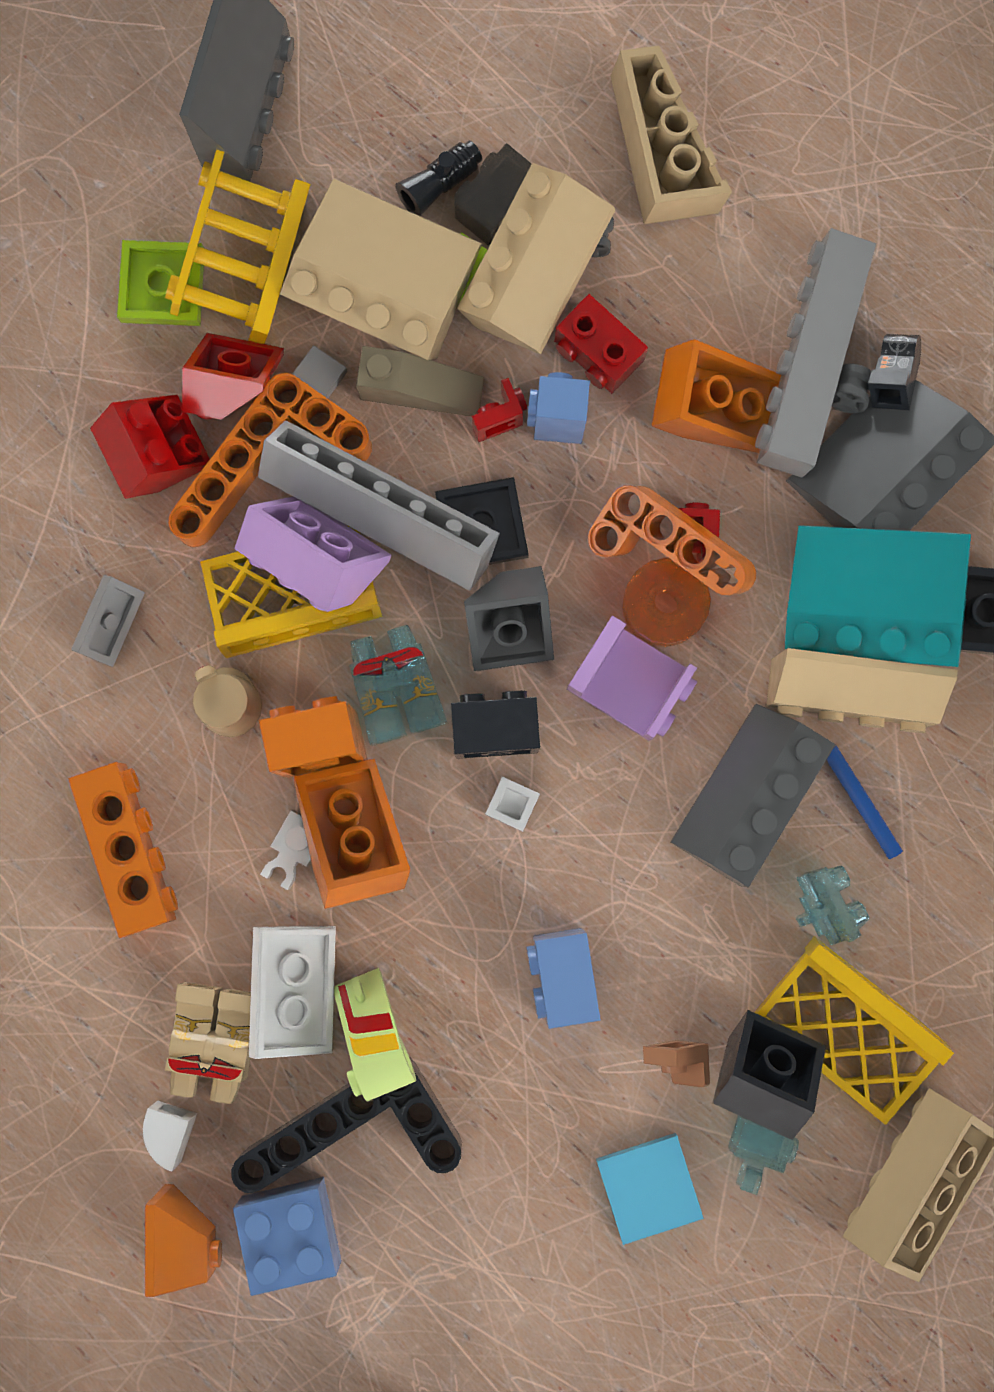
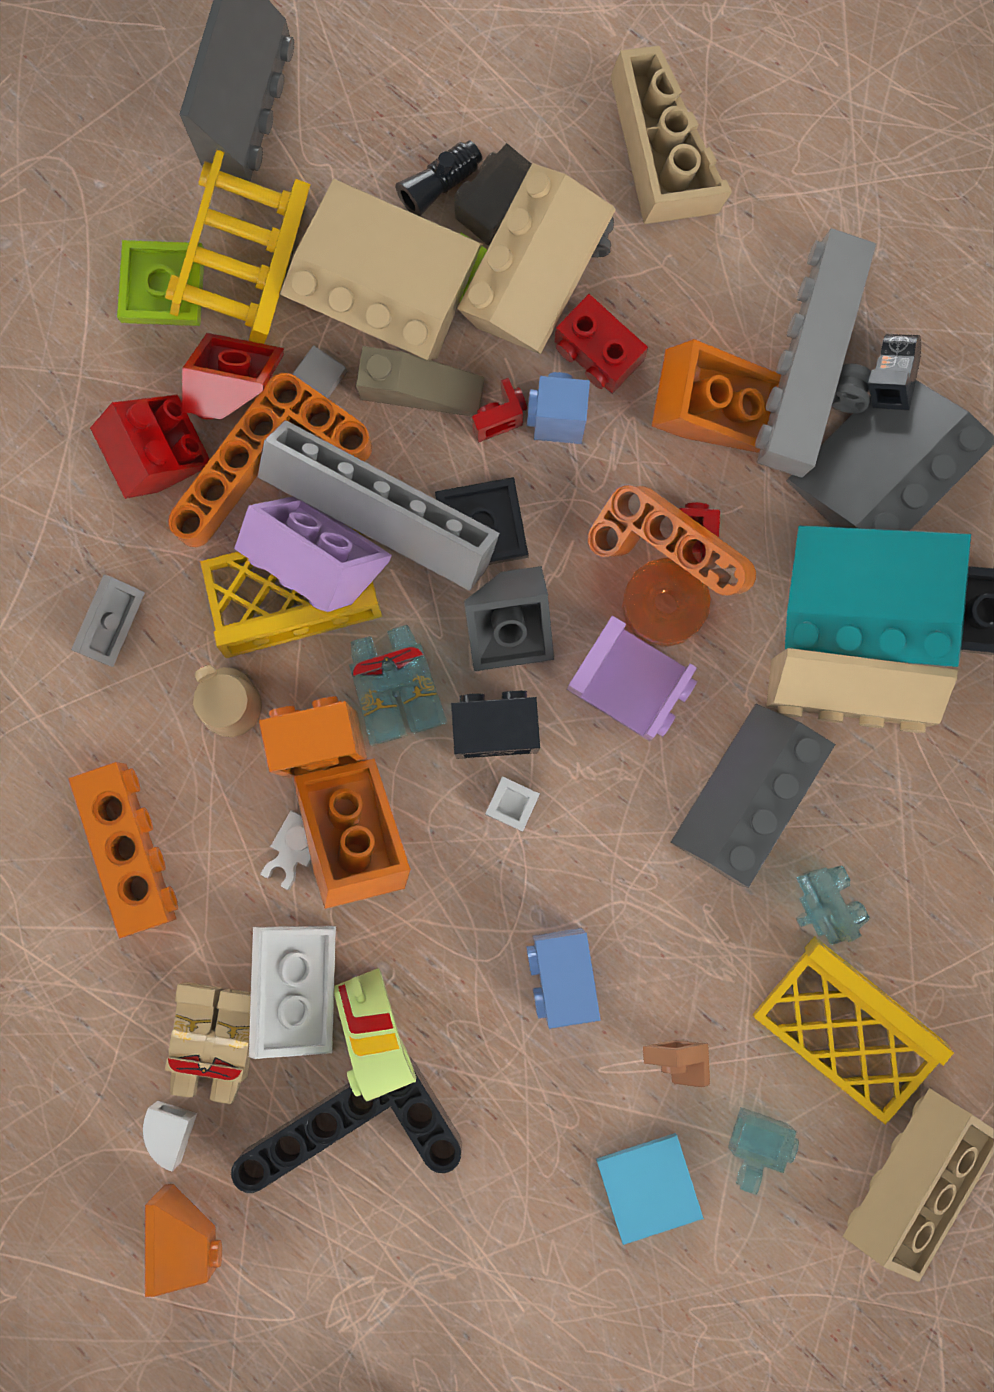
(287, 1236): medium blue brick -> none
(770, 1075): black brick -> none
(863, 804): blue bar -> none

